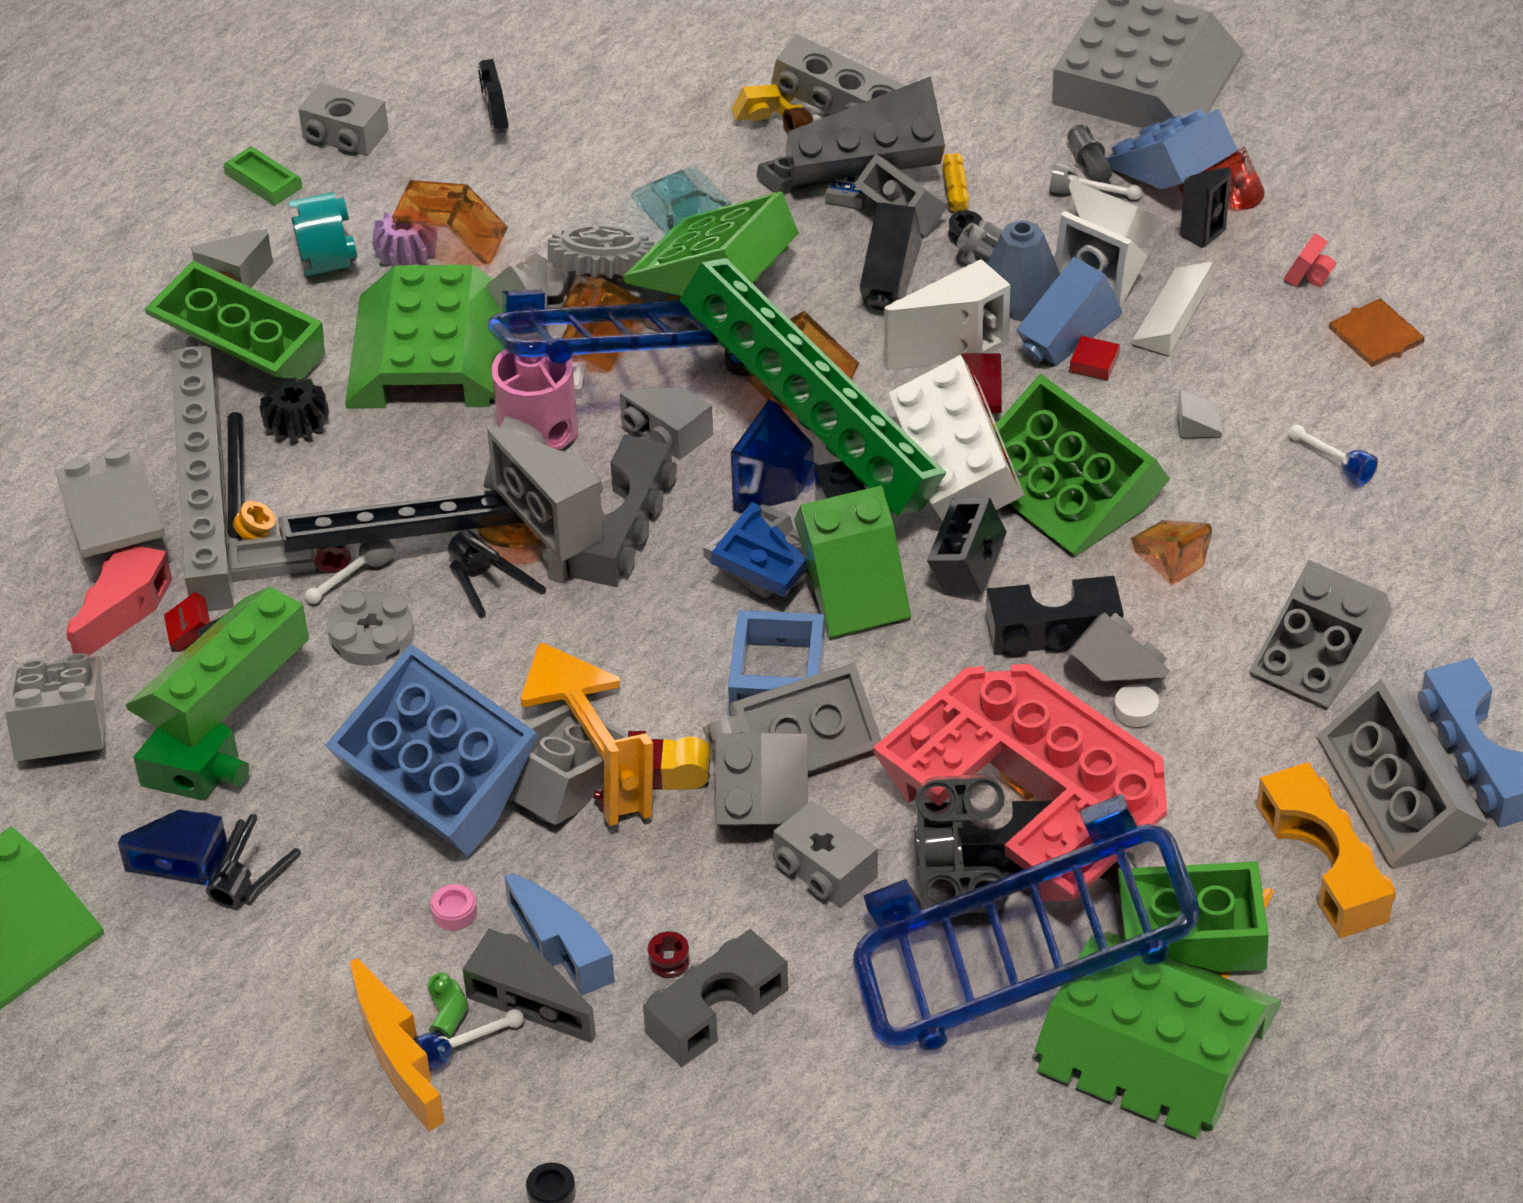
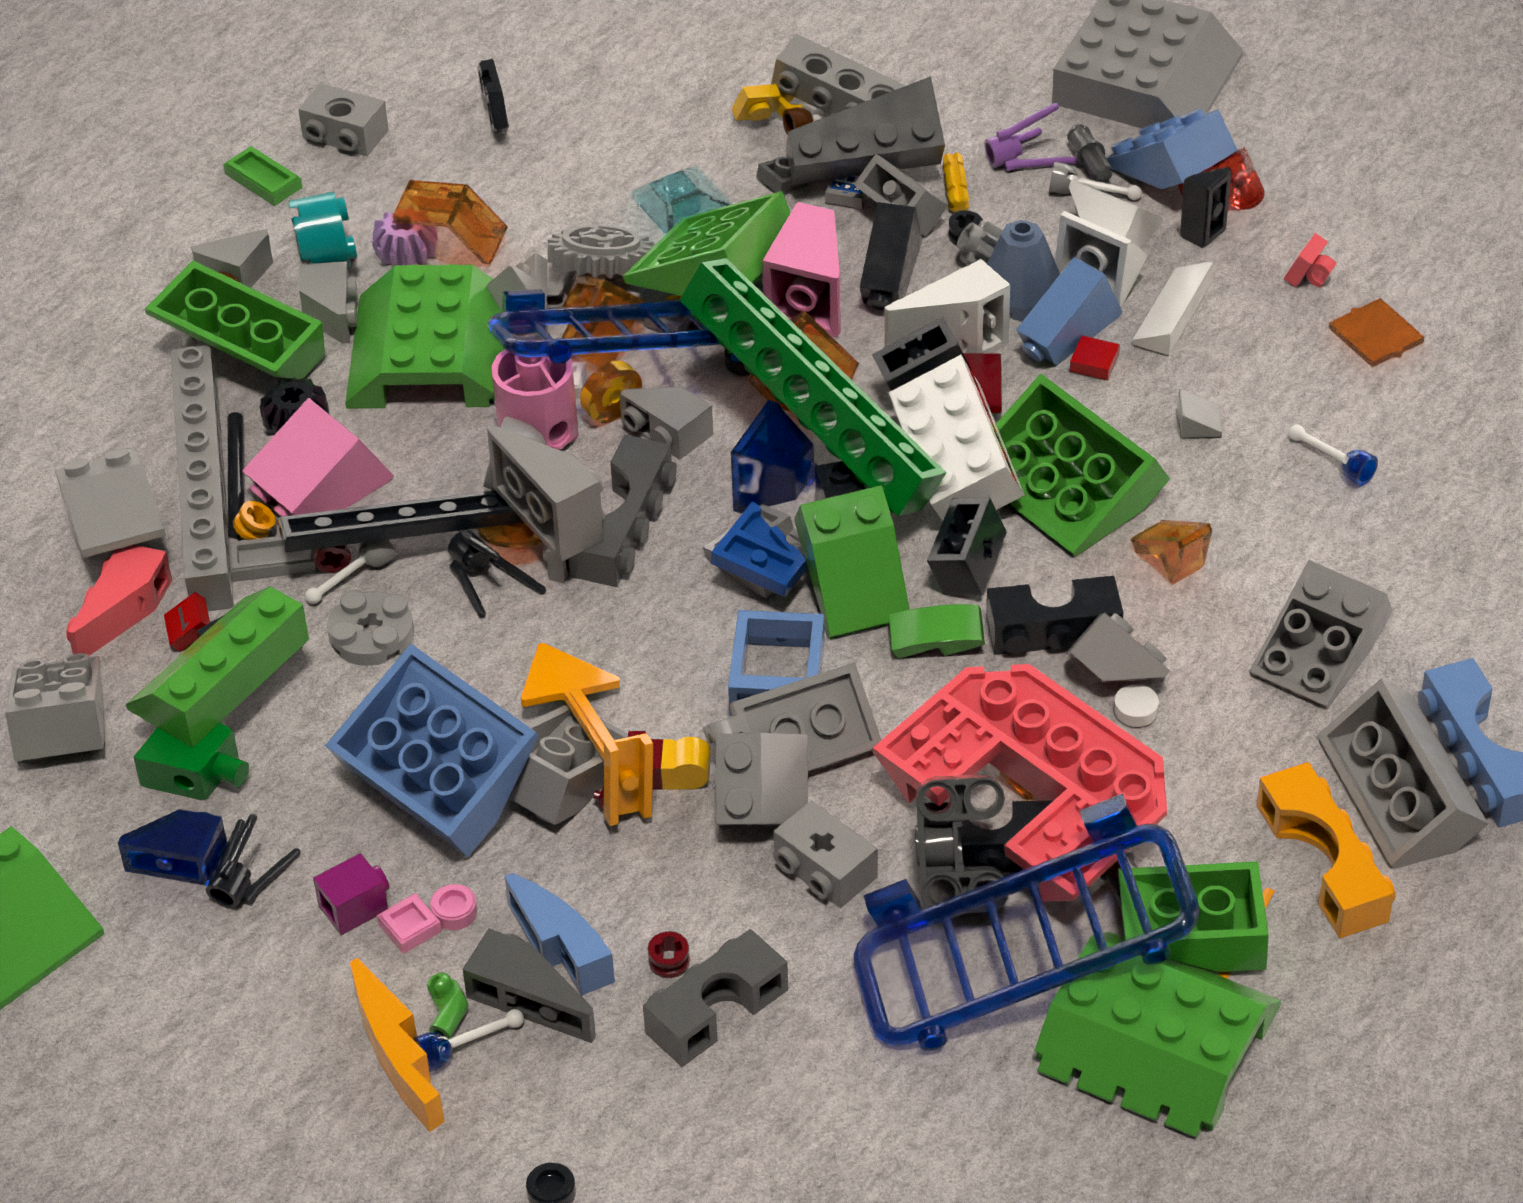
(314, 465): none -> bright pink slope
(327, 296): none -> light grey slope
(351, 893): none -> magenta brick
(409, 923): none -> bright pink tile
(602, 390): none -> clear orange piece
(804, 267): none -> bright pink slope
(918, 353): none -> black brick
(941, 626): none -> bright green slope
(1006, 145): none -> medium lavender plant

